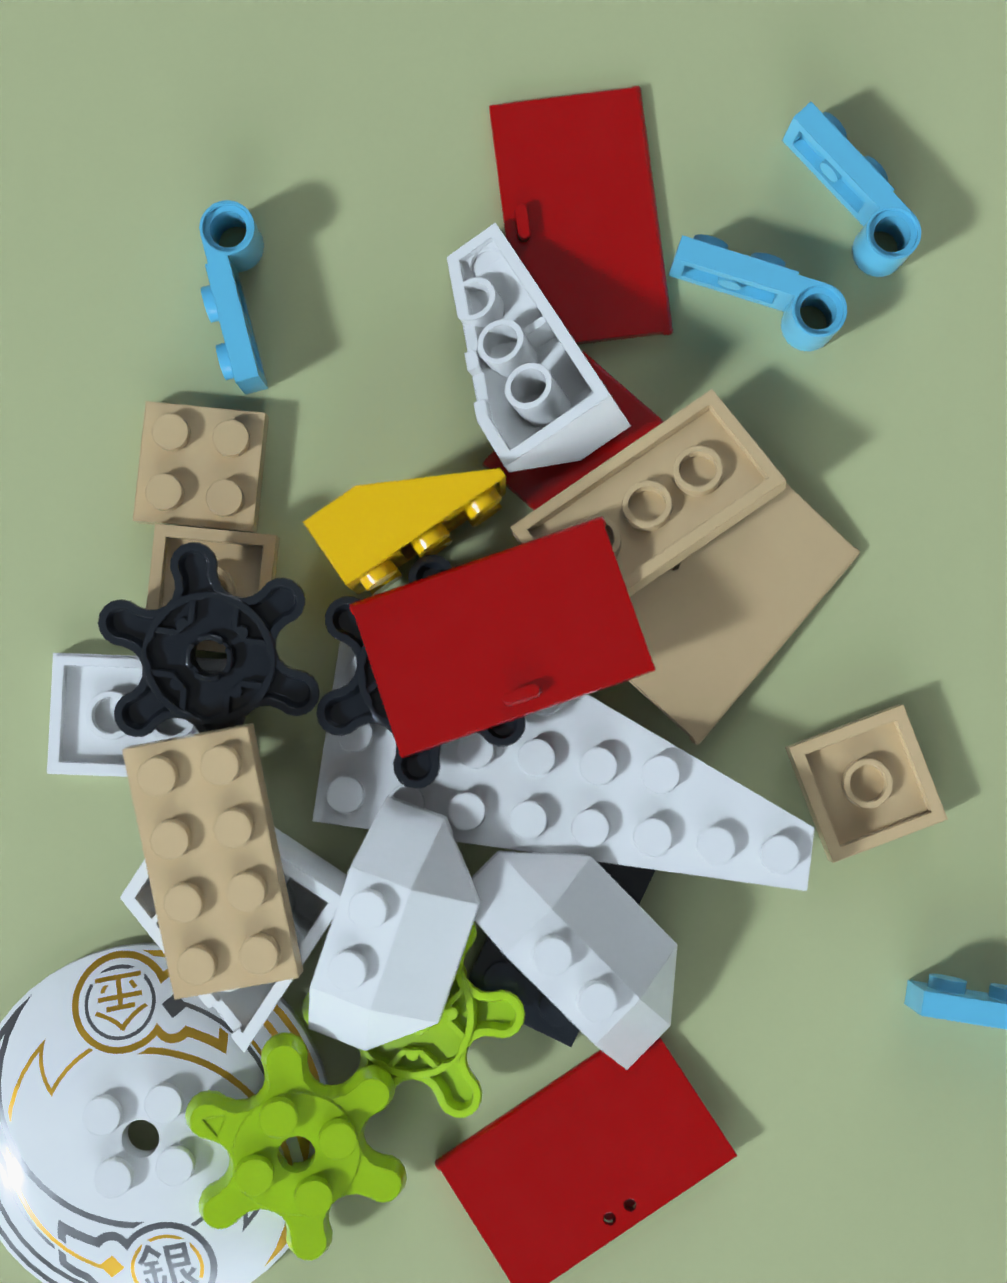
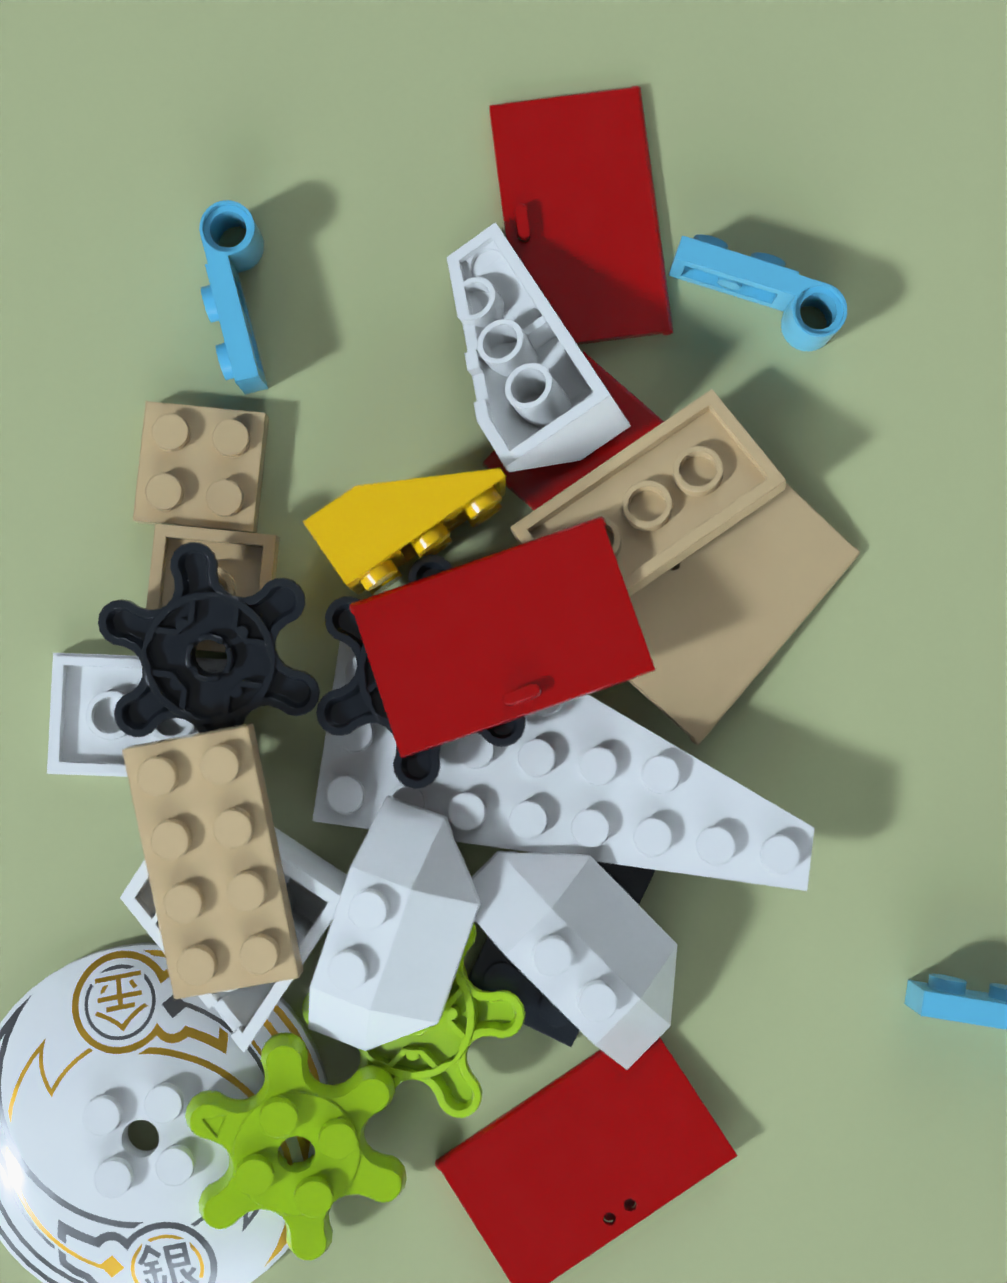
(859, 185): medium azure plate -> none
(866, 783): tan plate -> none

